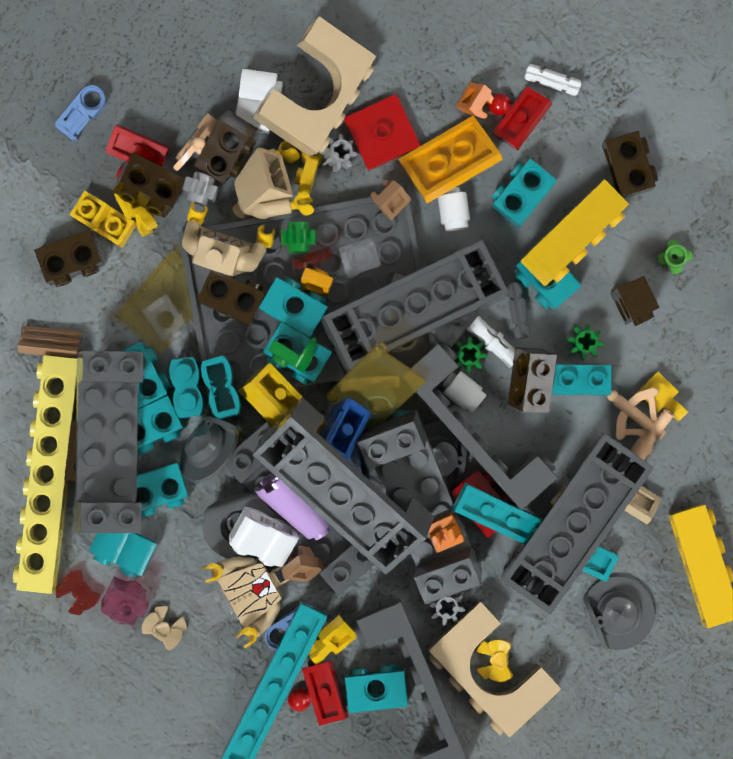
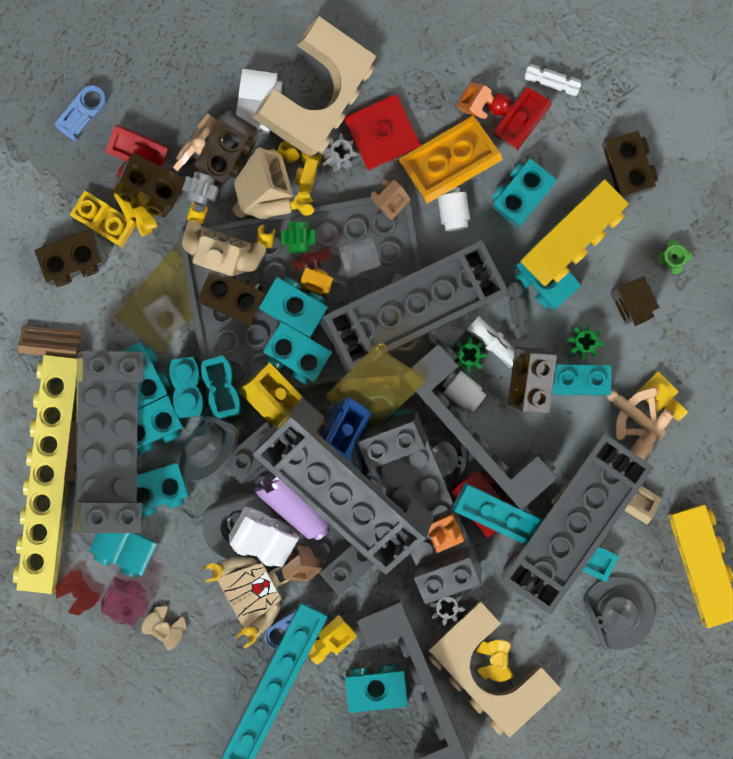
(285, 356): green plate -> none
(322, 692): red plate -> none

